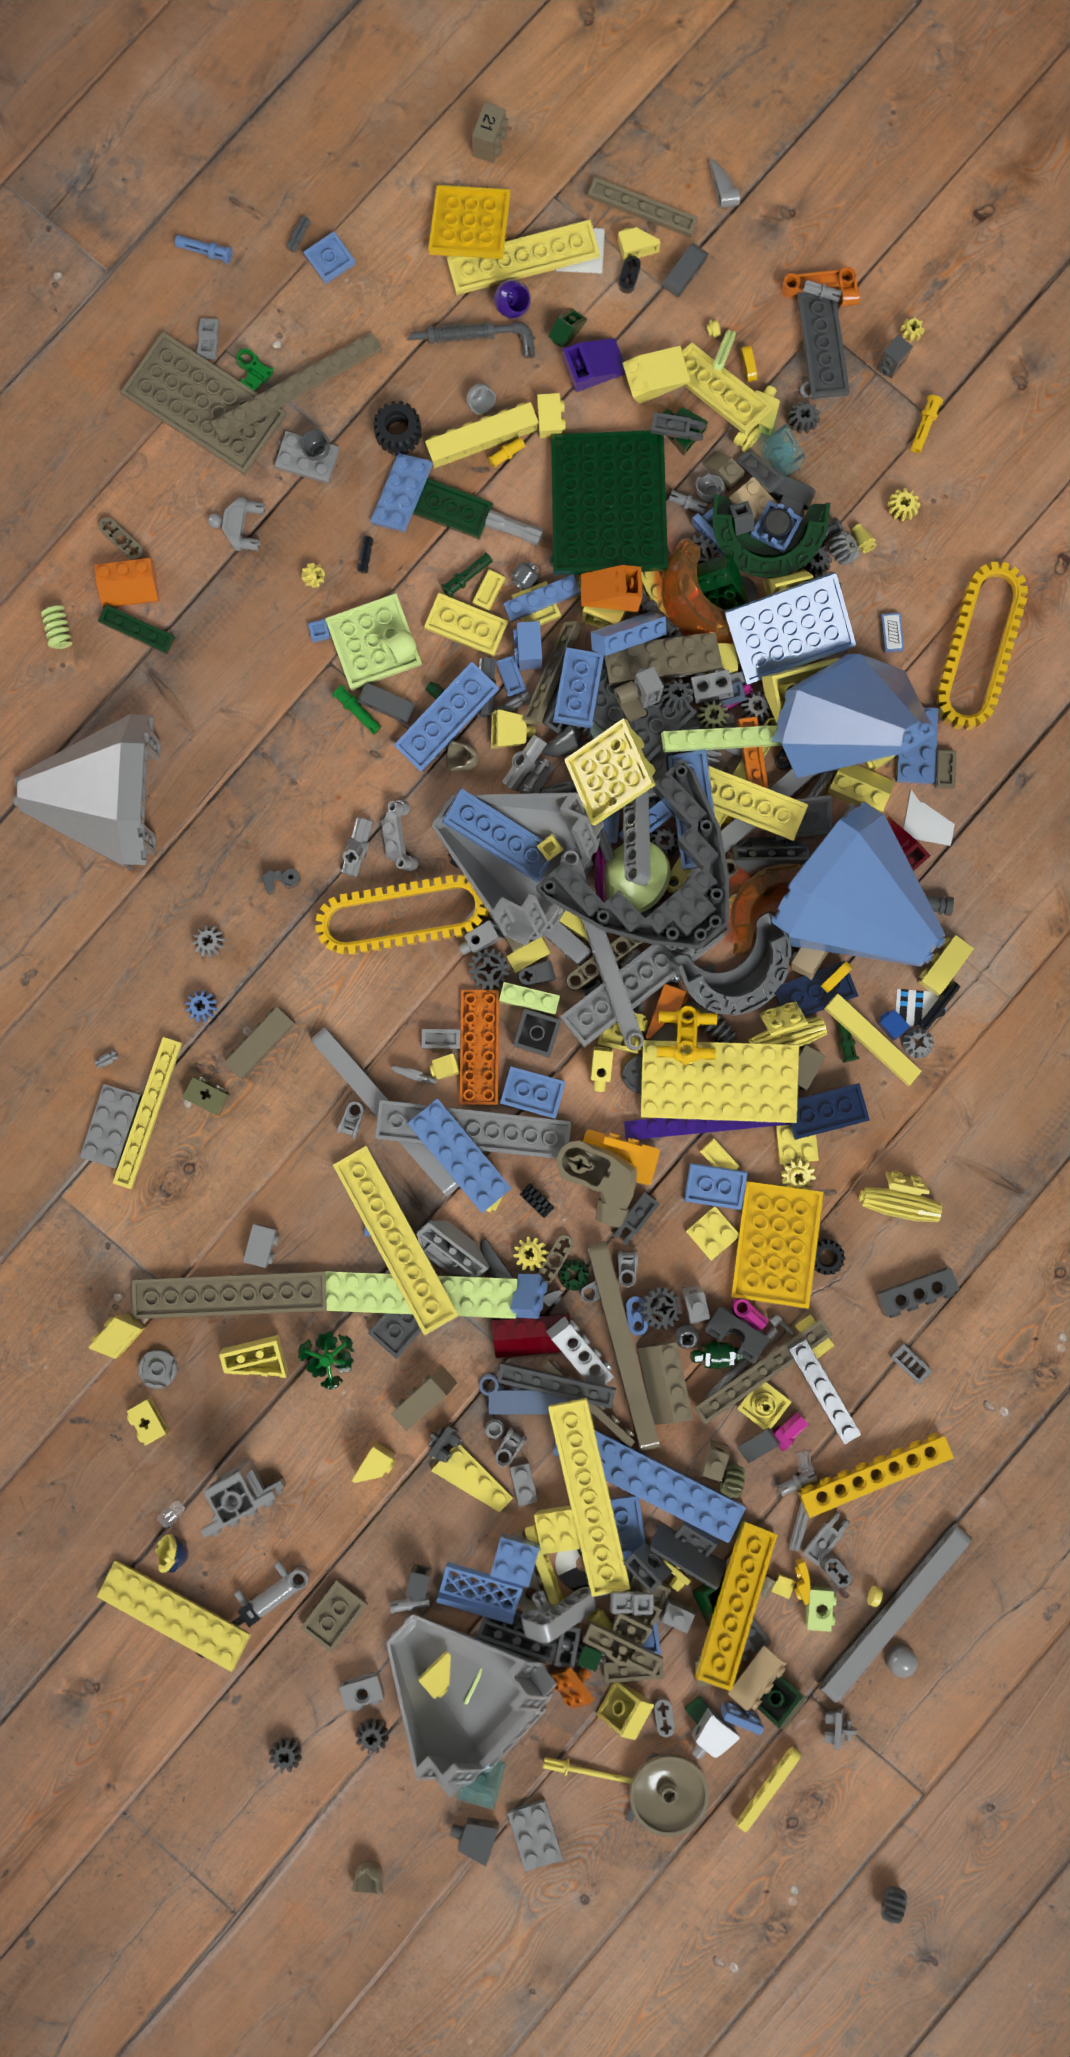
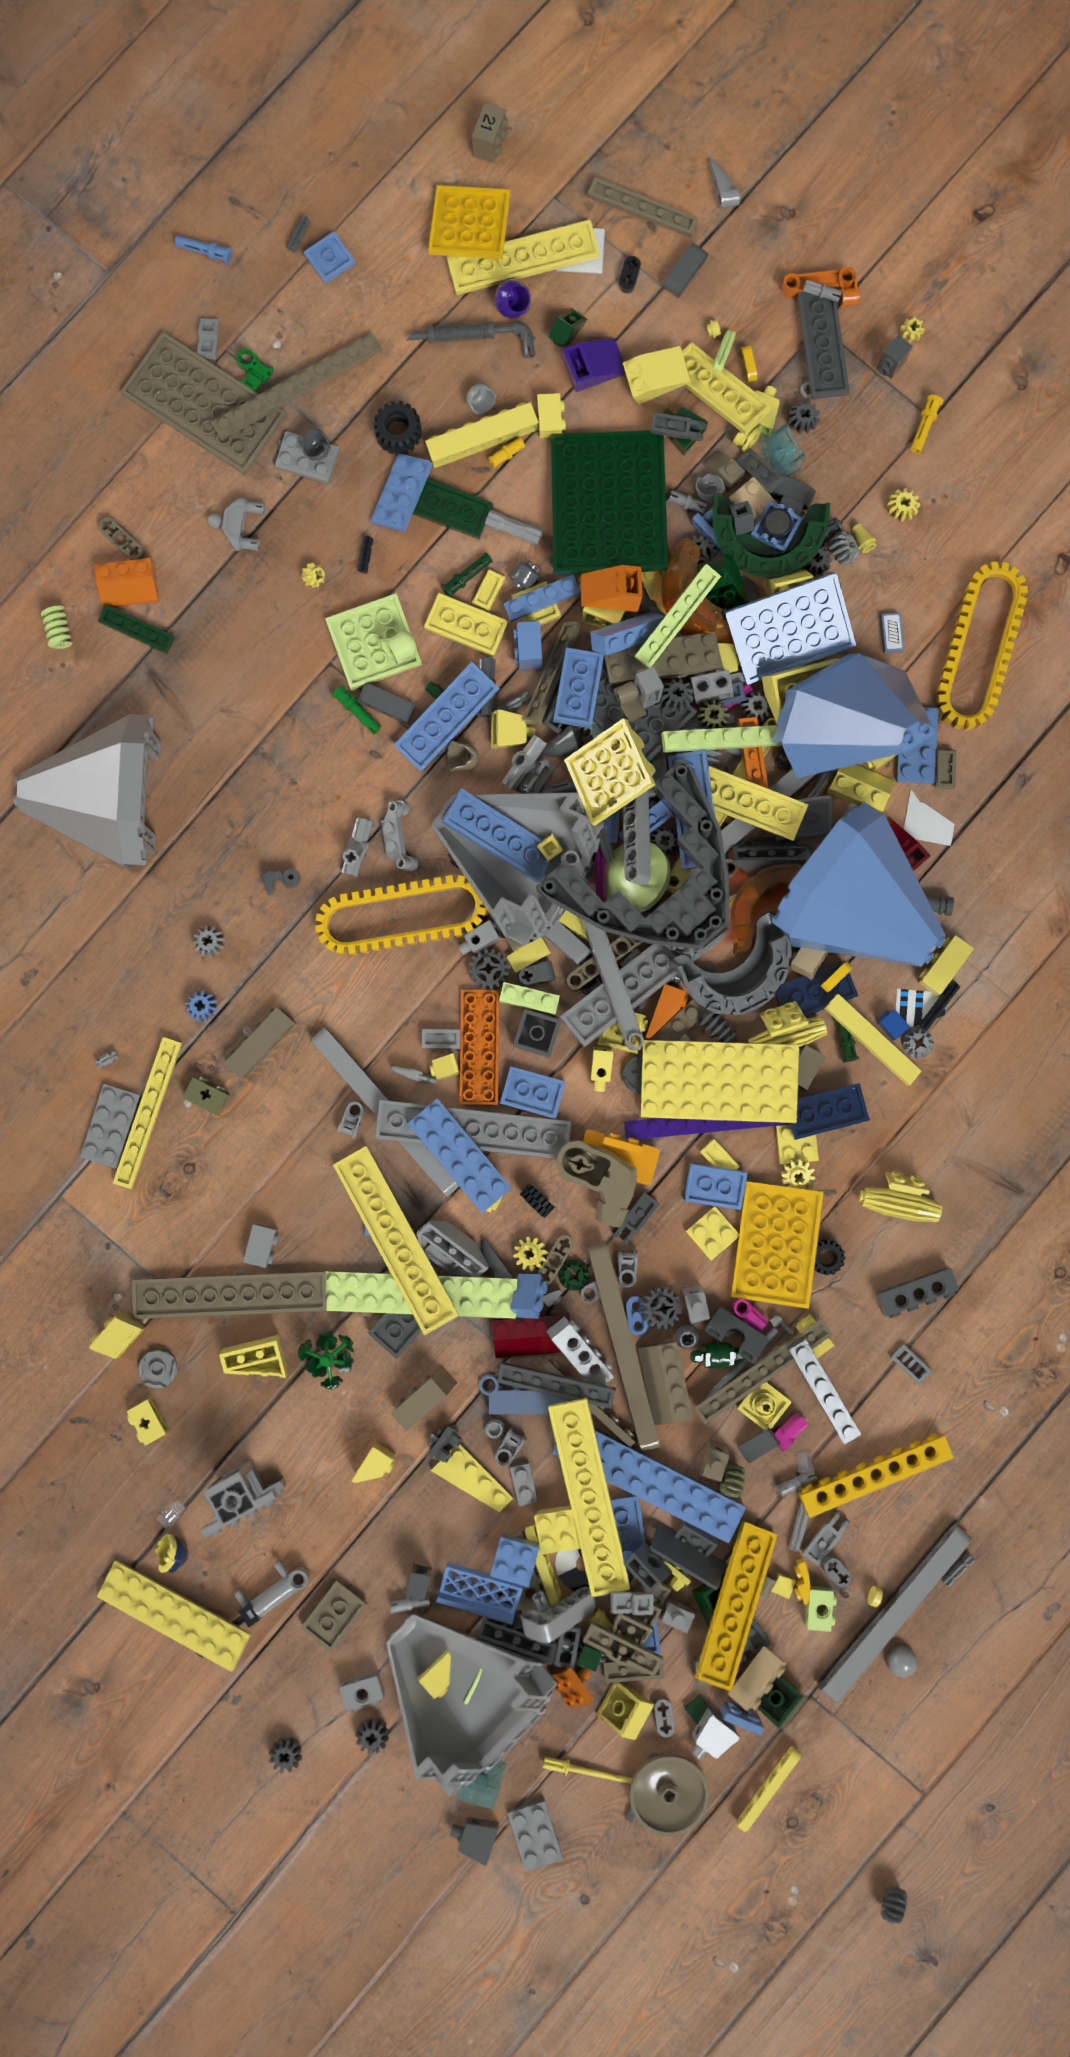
(319, 631): medium blue tile -> none
(369, 1883): dark tan hair -> none
(511, 676): medium blue tile -> none
(637, 243): light yellow slope -> none
(677, 616): none -> yellowish green plate
(687, 1035): yellow piece -> none
(837, 1737): light grey hips -> none
(958, 1569): none -> light grey axle

